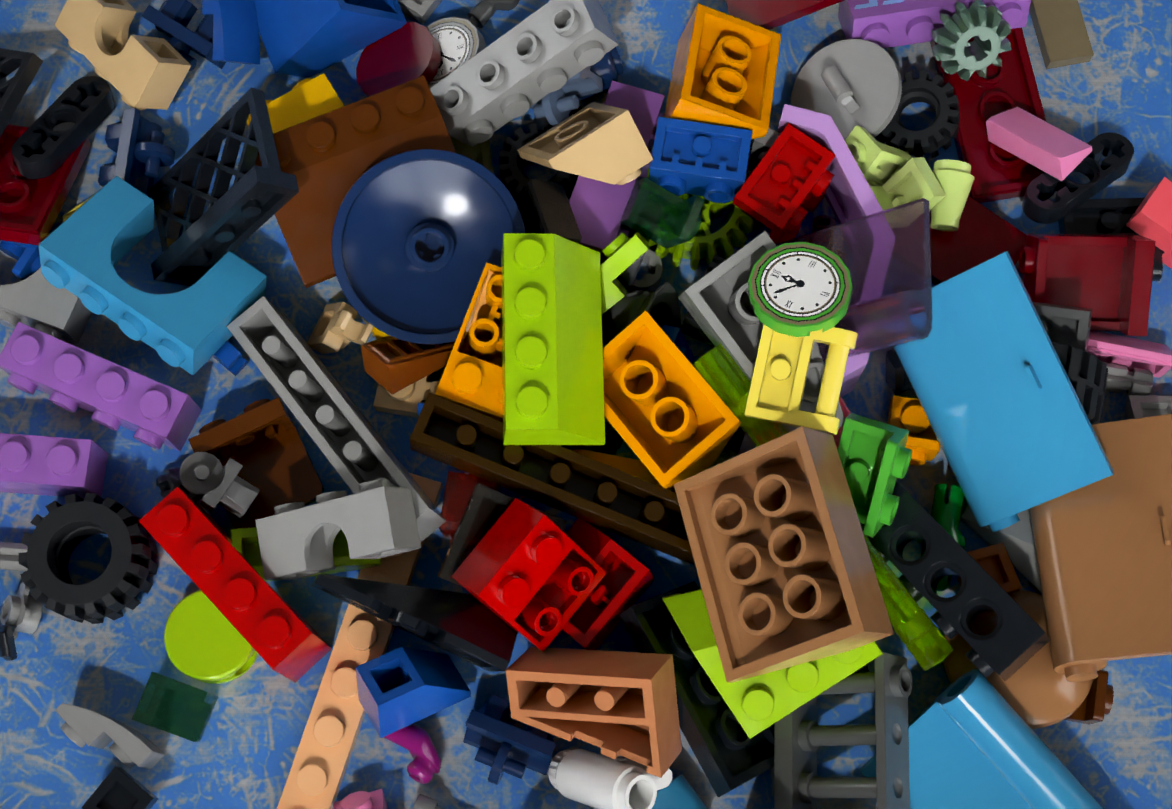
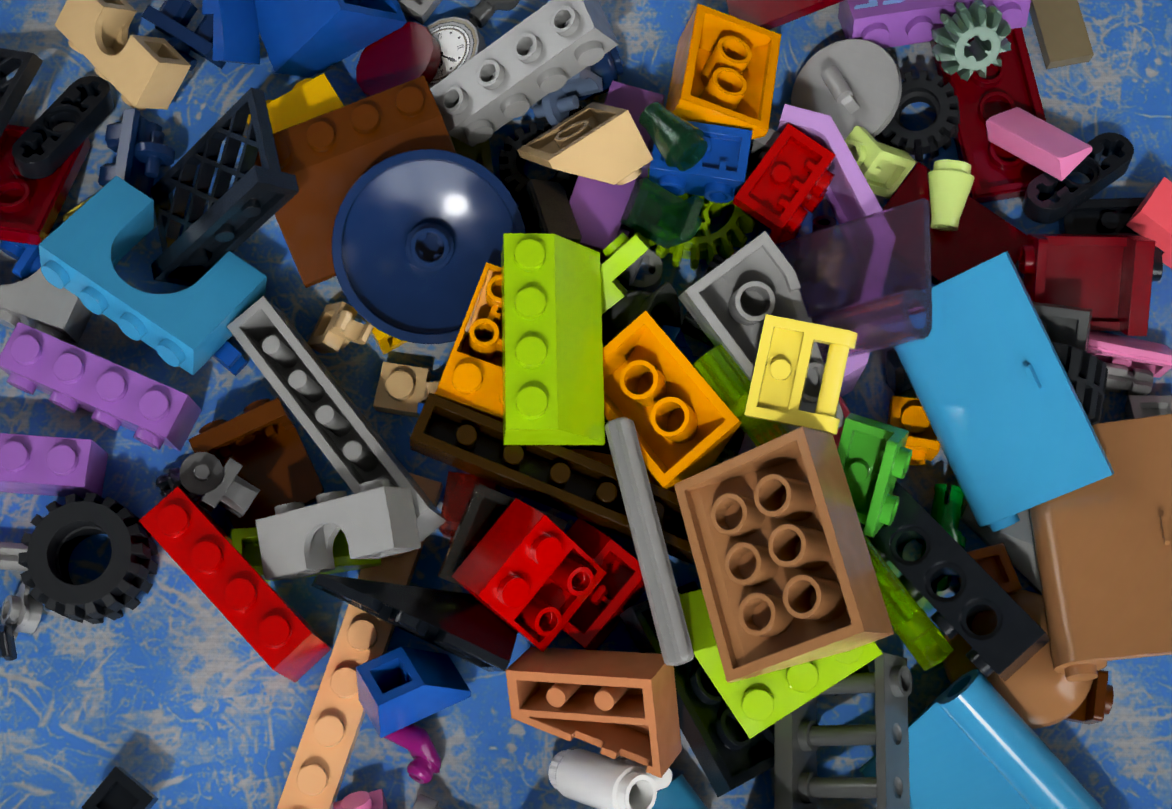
(98, 730): light grey slope -> none
(175, 707): clear green panel -> none
(205, 642): lime head -> none
(402, 363): dark orange slope -> none
(504, 745): dark blue hips -> none
(649, 542): none -> light grey axle
(674, 137): none -> clear green cone
(799, 288): tile -> none
(910, 184): yellowish green bracket -> none

